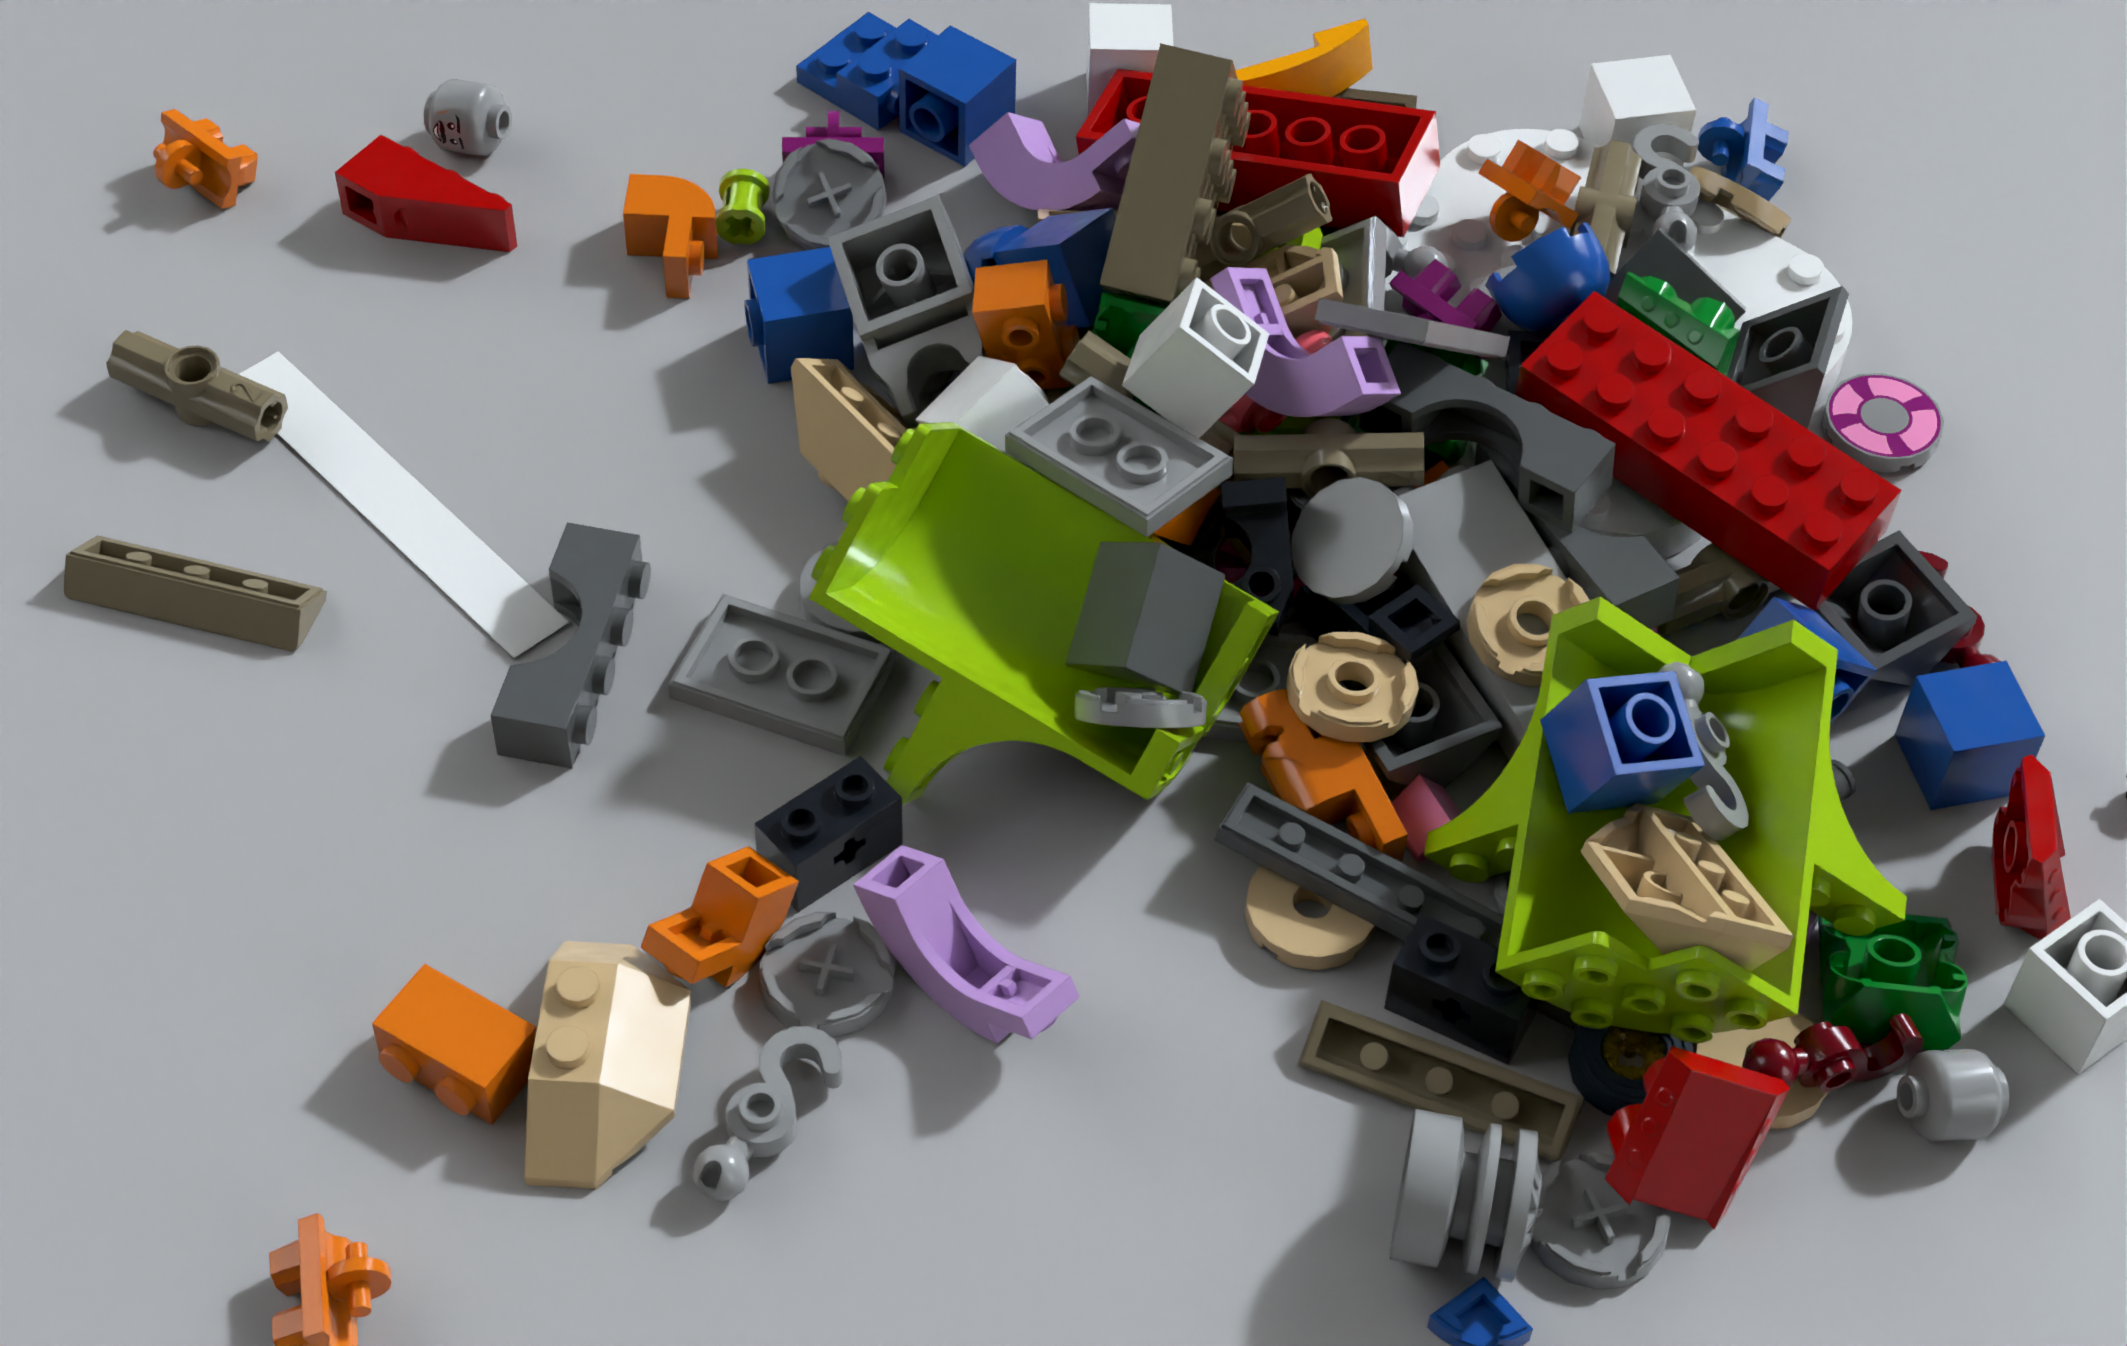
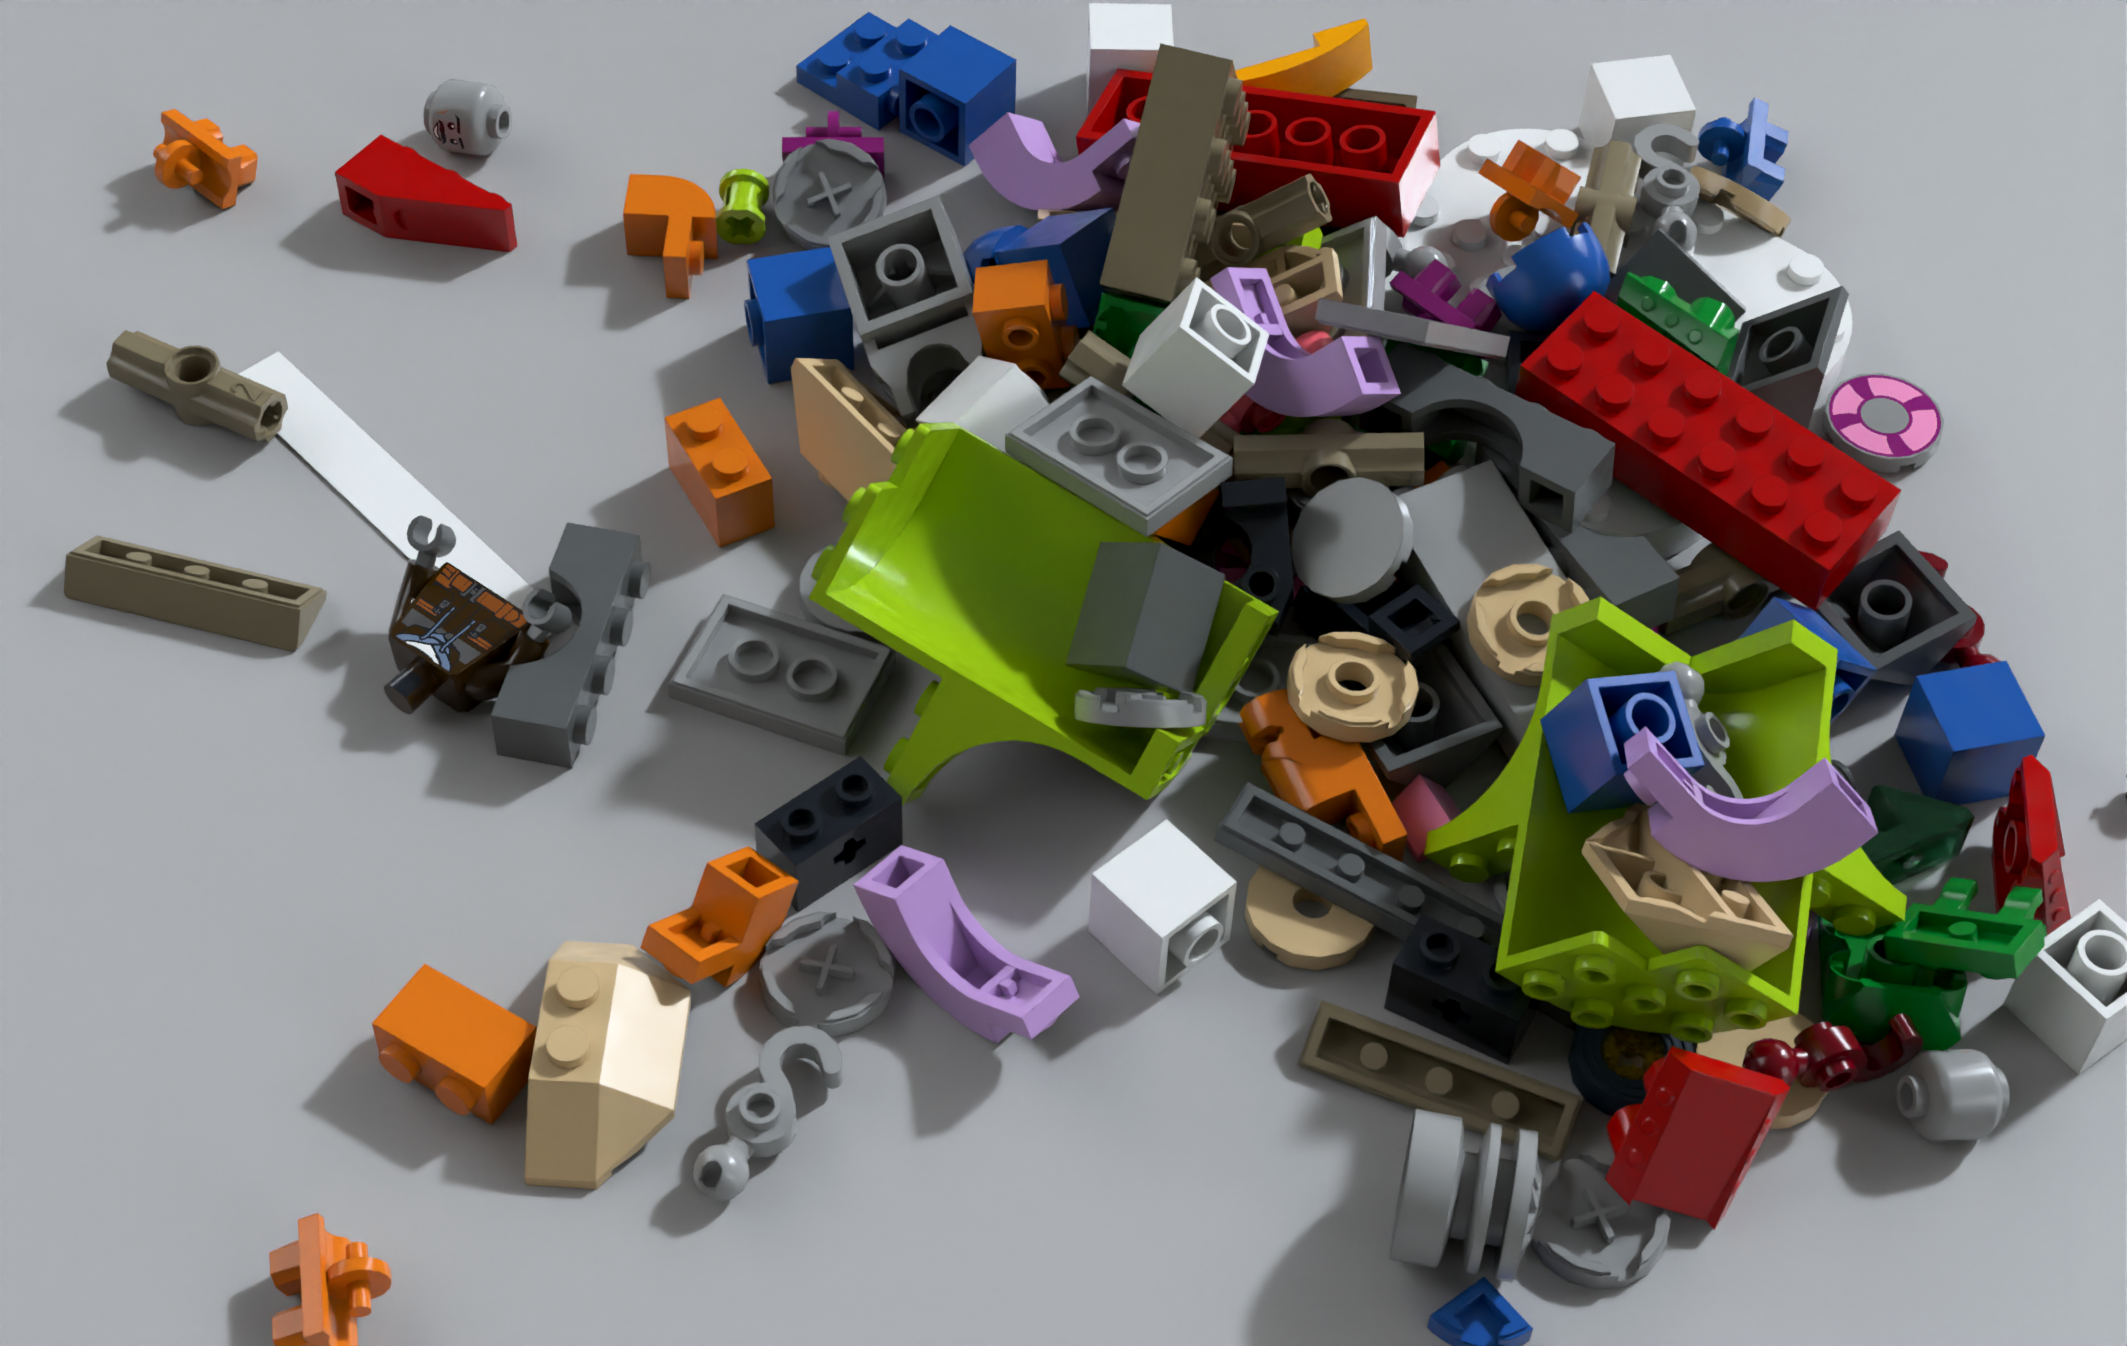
(457, 634): none -> torso
(720, 472): none -> orange brick
(1161, 906): none -> white head
(1748, 839): none -> lavender arch
(1913, 832): none -> clear green slope
(1968, 940): none -> green plate

